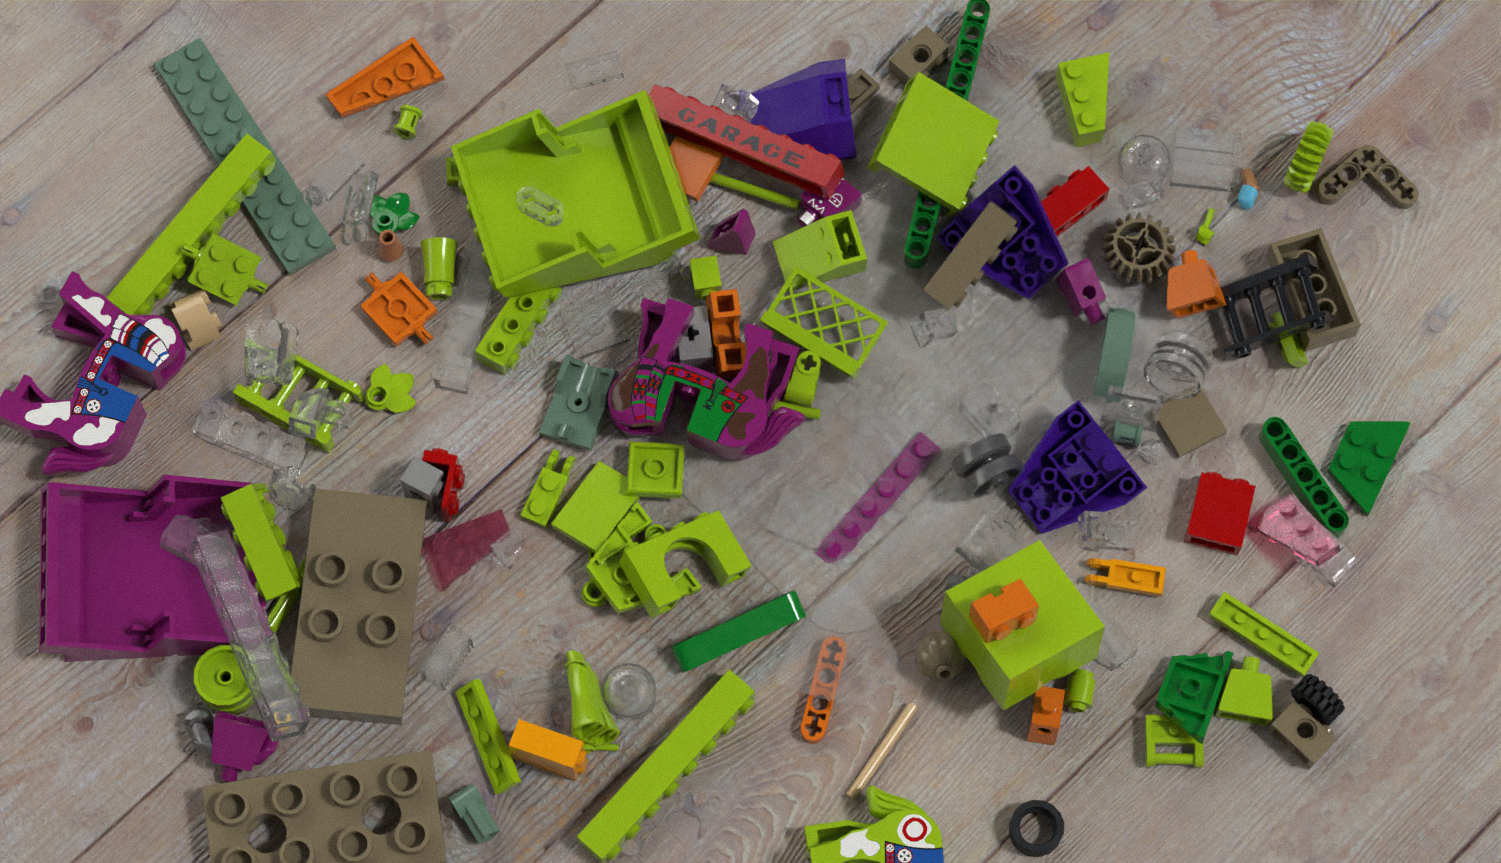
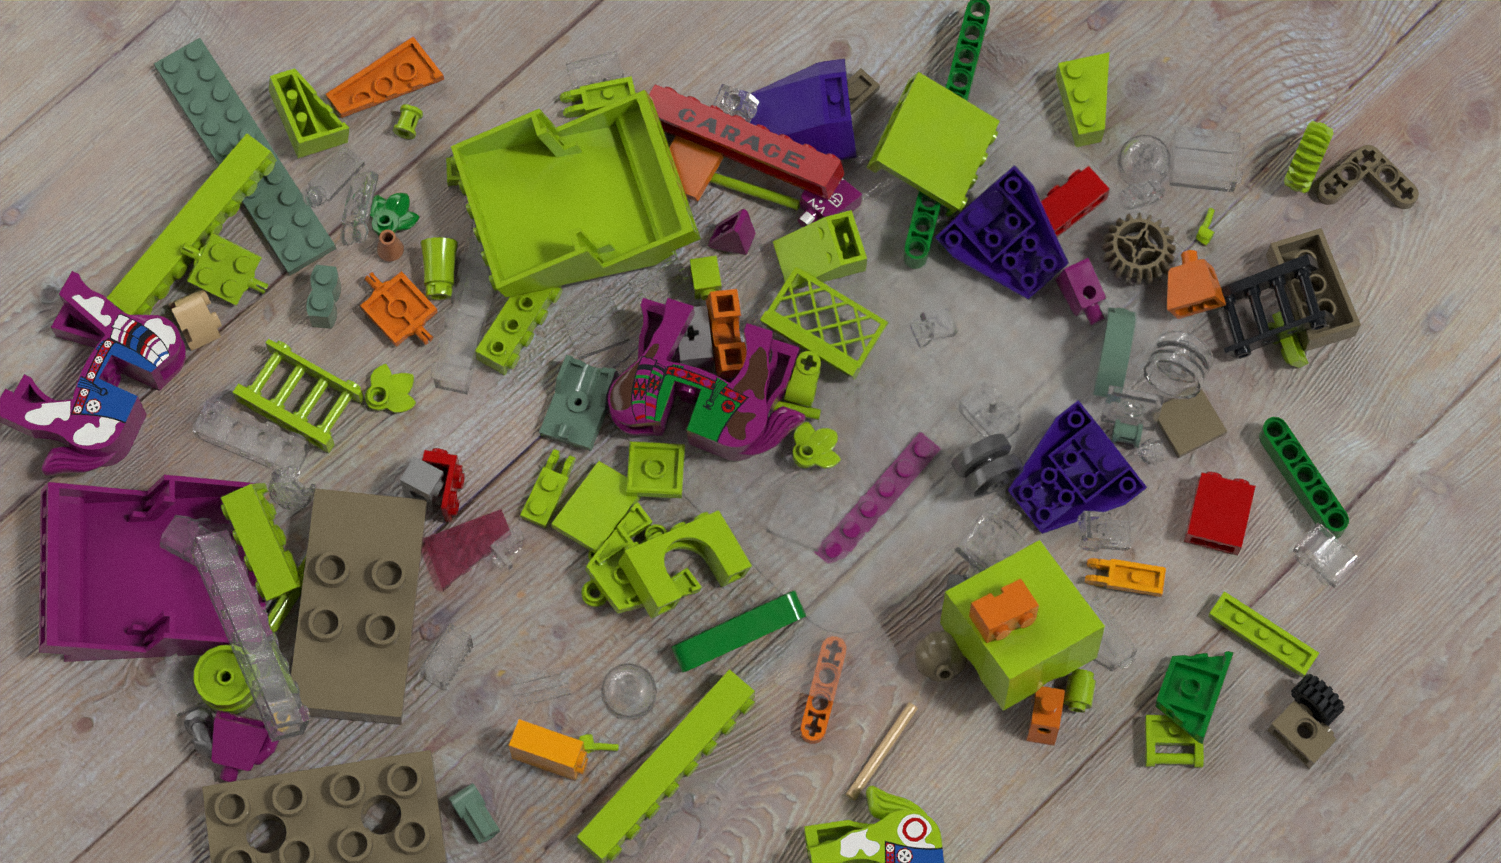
(272, 355): clear piece -> none
(304, 115): none -> lime wedge
(315, 407): clear brick -> none
(323, 297): none -> sand green brick
(488, 736): lime plate -> none
(541, 204): clear beam -> none
(589, 714): lime piece -> none
(597, 96): none -> lime hinge
(817, 444): none -> lime plate
(924, 45): dark tan brick -> none
(970, 254): dark tan brick -> none
(1028, 848): black tyre -> none
(1246, 695): lime torso -> none
(1249, 189): medium azure arm -> none
(1296, 529): clear pink wing -> none
(1366, 458): green wing -> none

